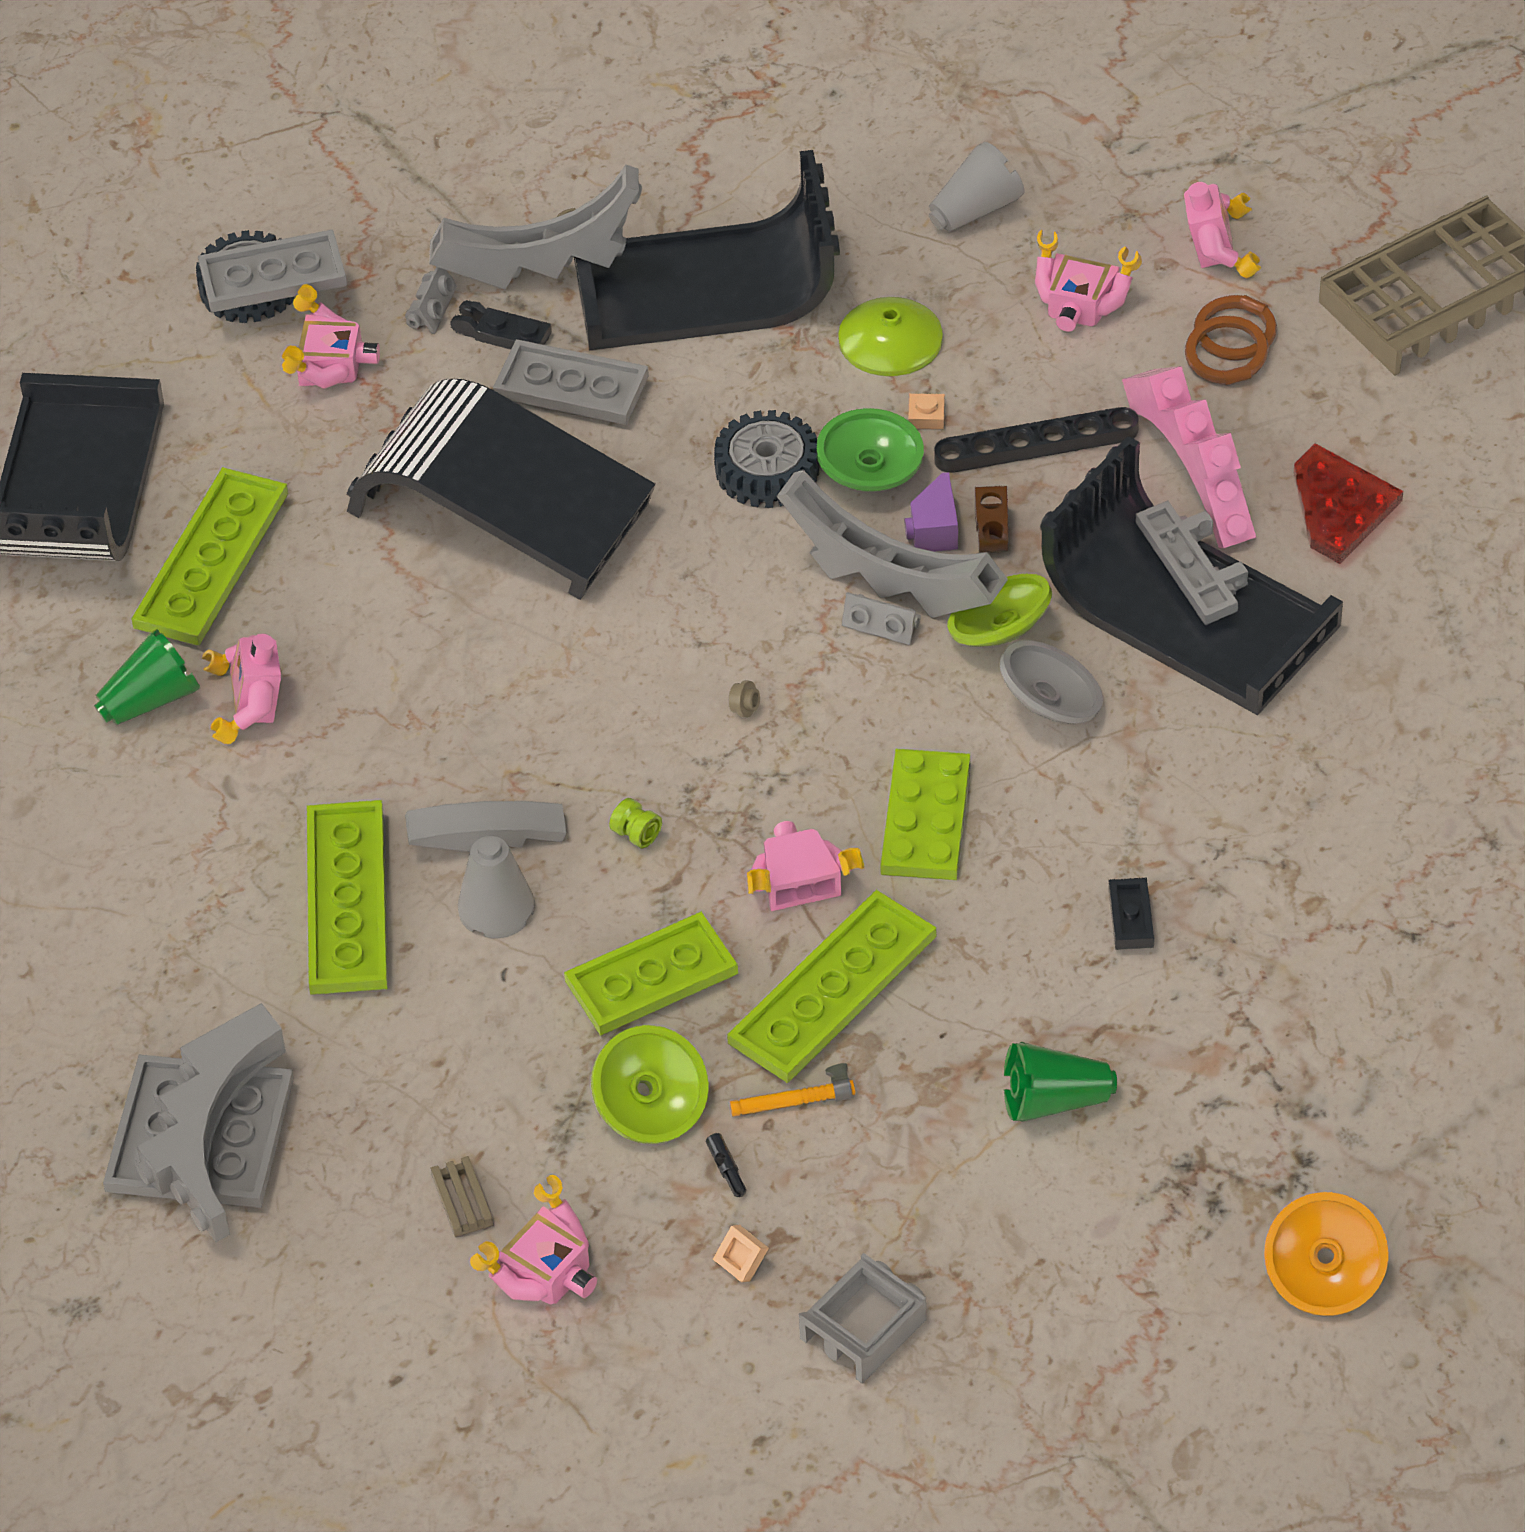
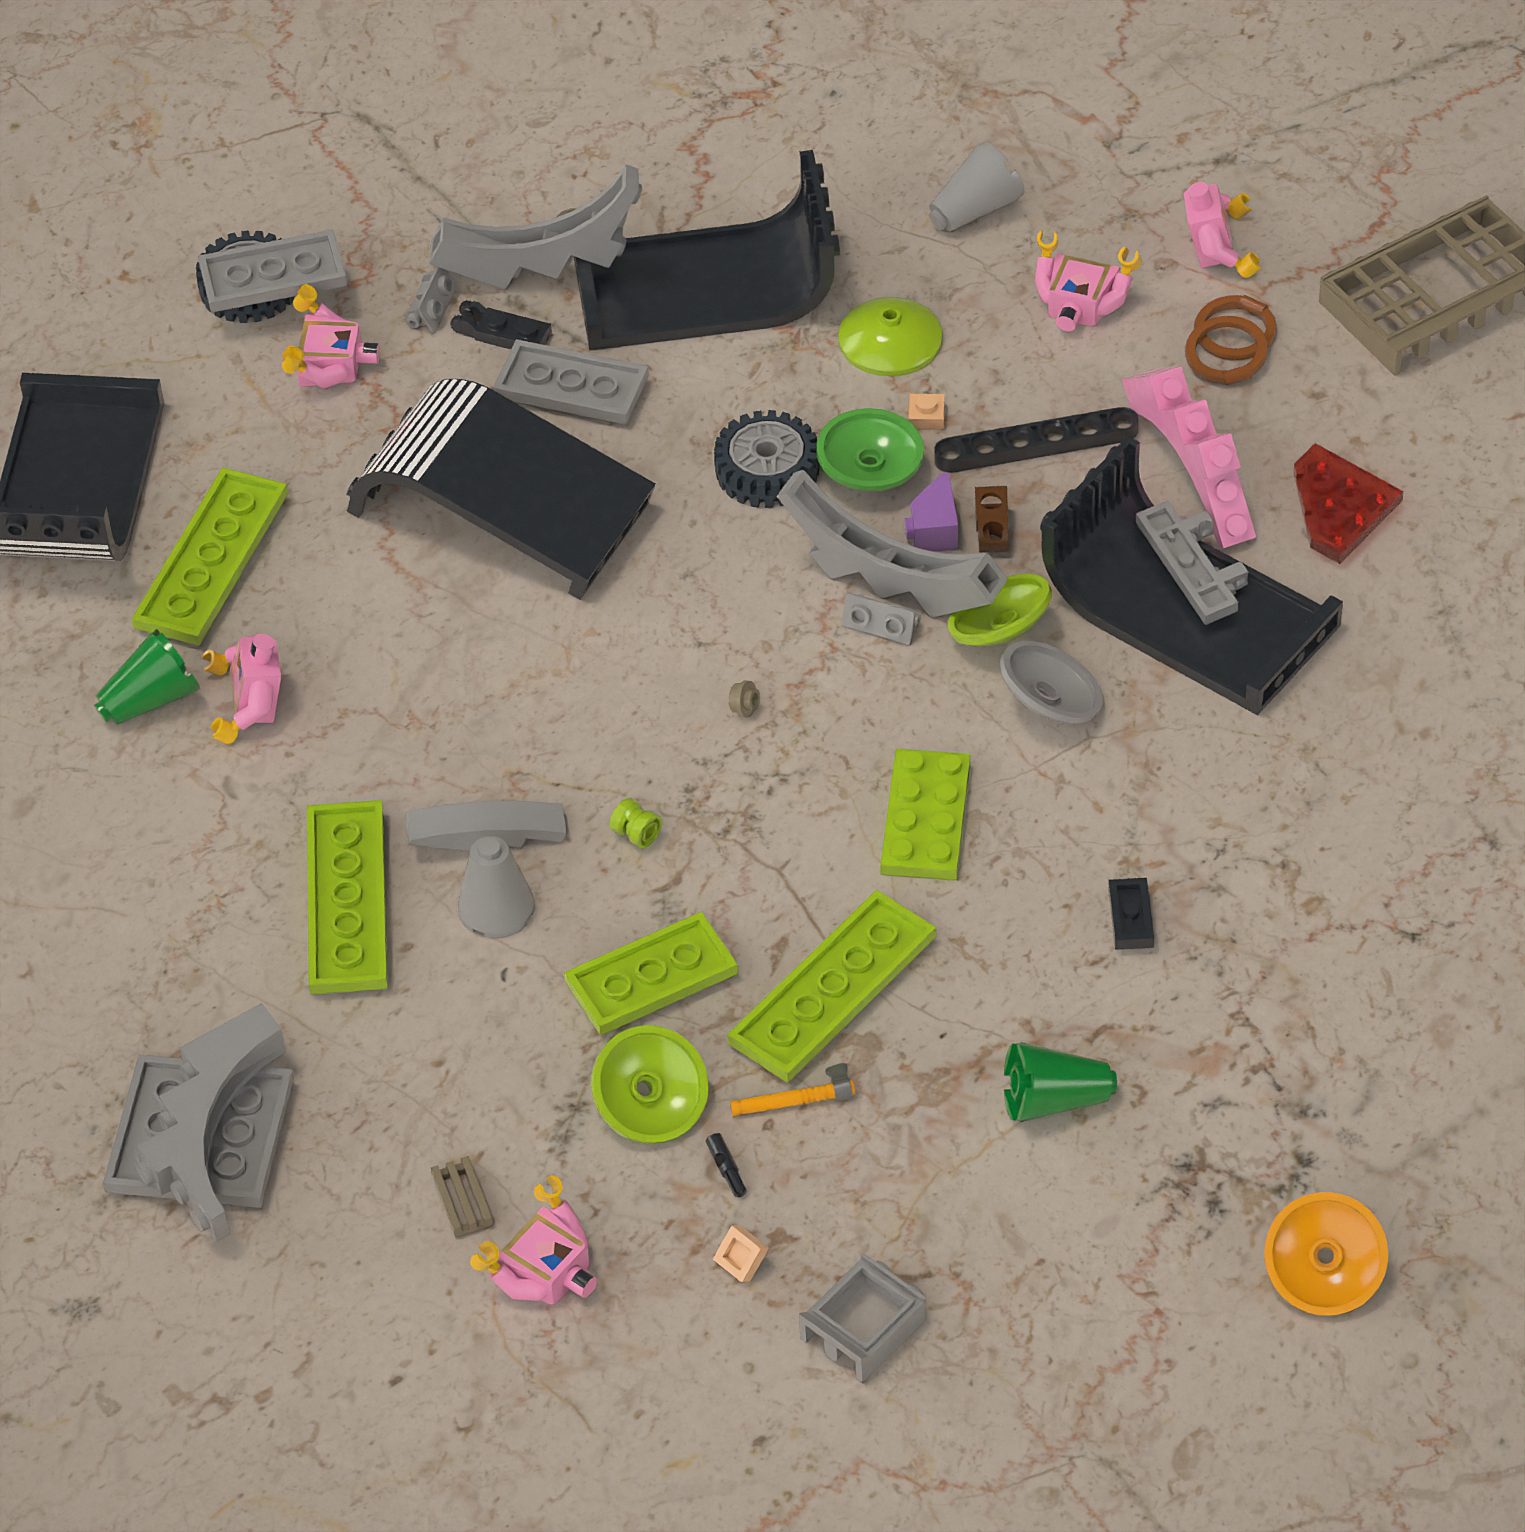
(800, 867): bright pink torso -> none

